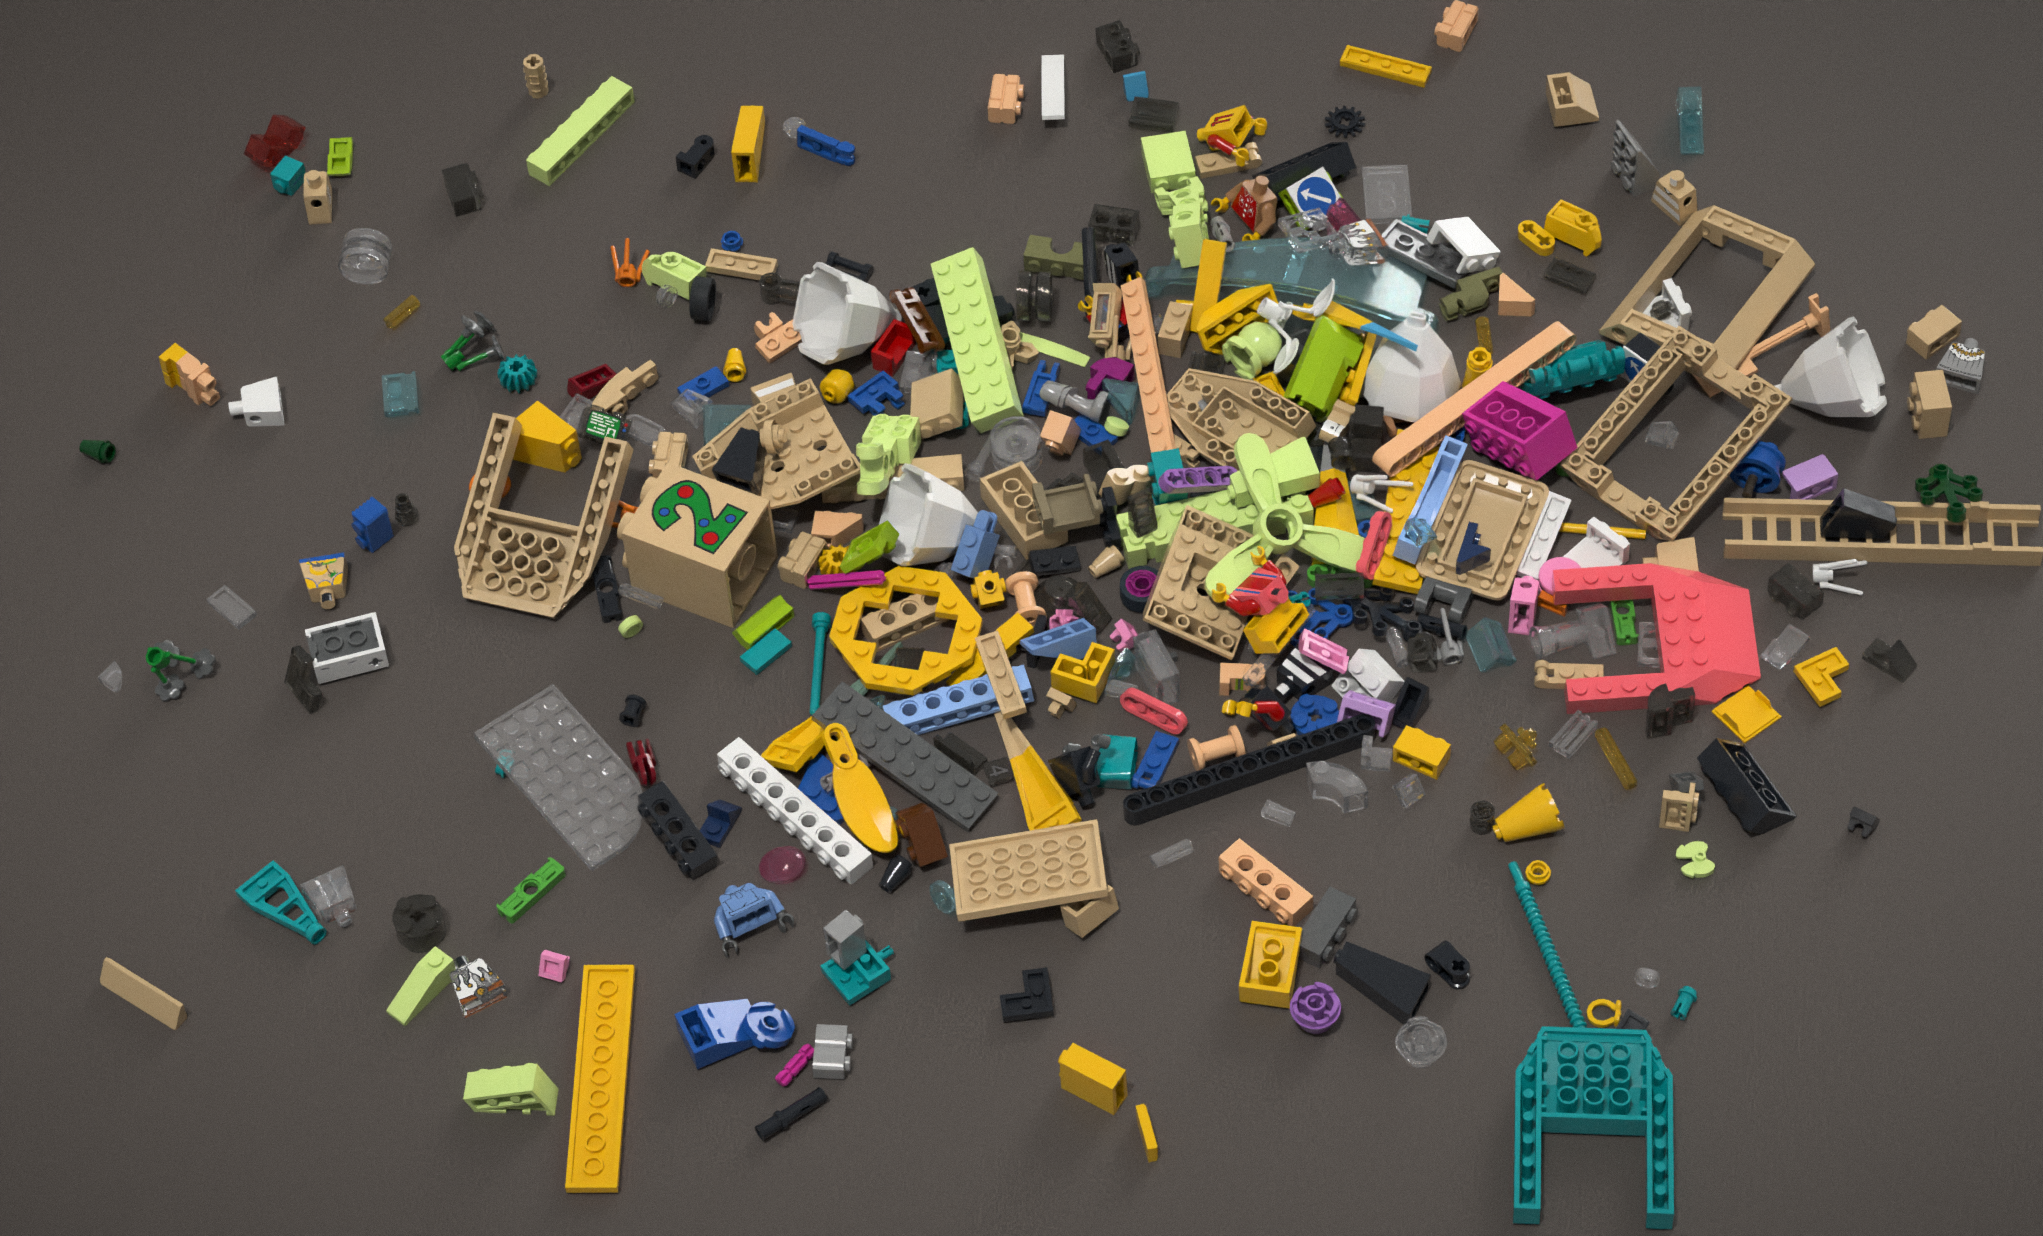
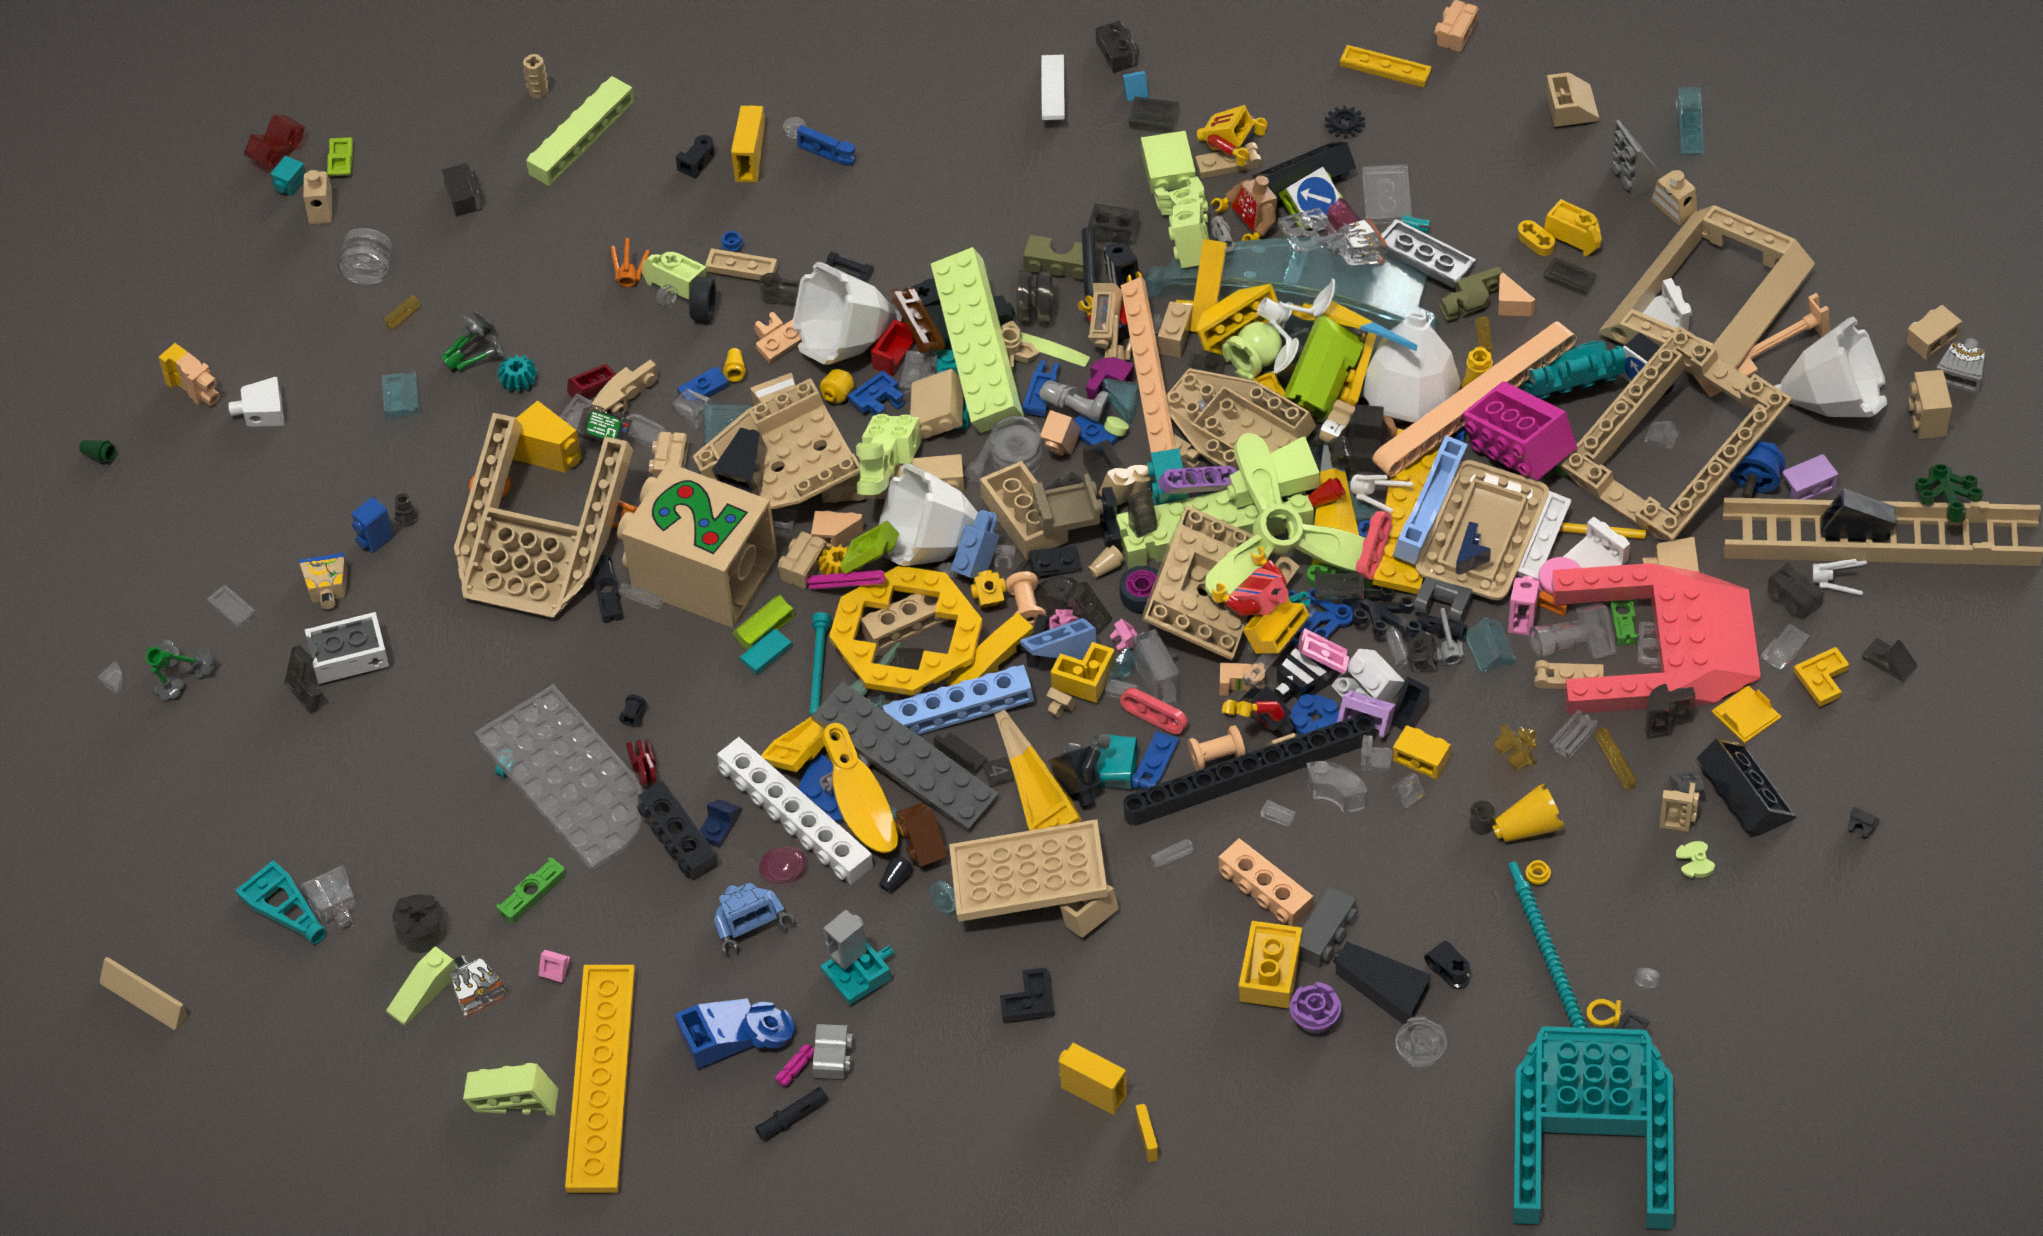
(630, 626): yellowish green tile -> none
(772, 436): tan plate -> none
(1000, 675): tan plate -> none
(1004, 98): light nougat brick -> none
(1419, 531): clear light blue slope -> none
(1469, 240): white panel -> none
(1661, 310): clear smoke plate -> none
(1686, 997): teal pin -> none

